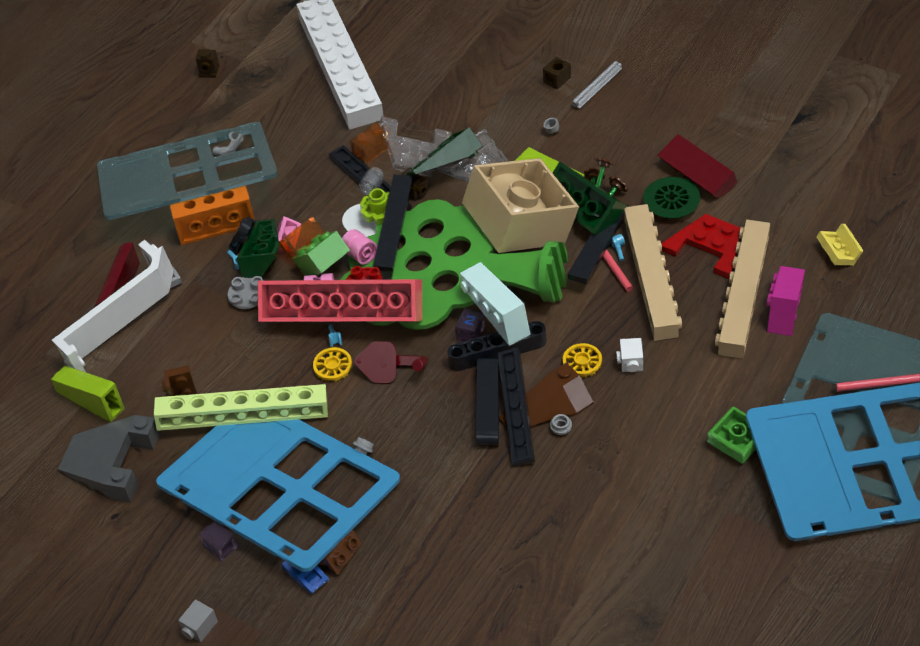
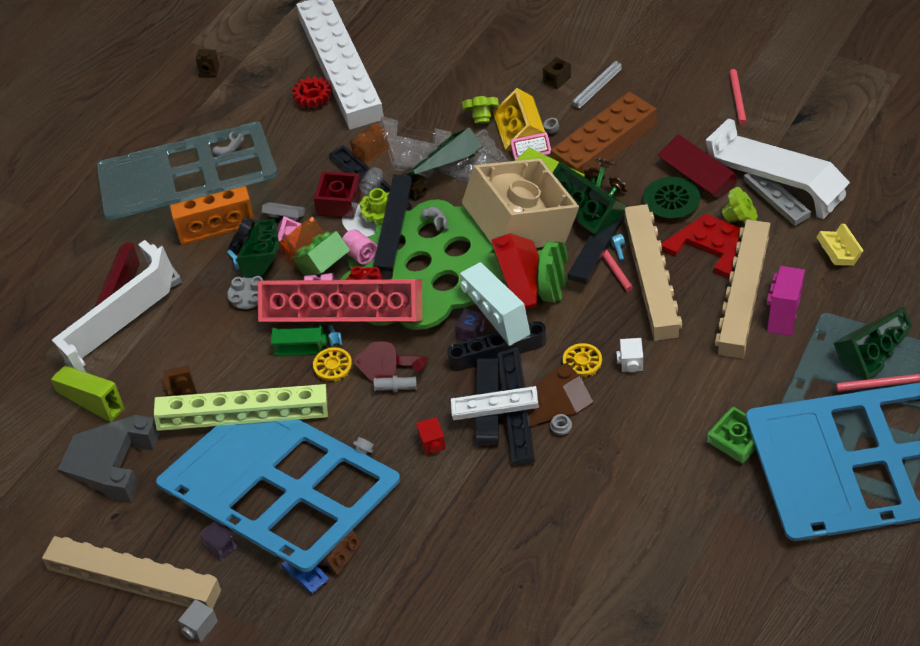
(130, 573): none -> tan brick
(289, 211): none -> light grey plate
(298, 341): none -> green window
(314, 92): none -> red gear
(337, 194): none -> dark red brick
(395, 383): none -> light grey pin
(431, 436): none -> red brick
(438, 216): none -> light grey piece
(480, 108): none -> lime plant
(494, 403): none -> white tile
(517, 117): none -> yellow slope
(518, 265): none -> red wedge
(537, 142): none -> slope
(606, 133): none -> dark orange brick
(737, 96): none -> coral bar
(740, 207): none -> lime plant
(778, 198): none -> light grey plate
(781, 165): none -> white panel
(871, 345): none -> dark green wedge

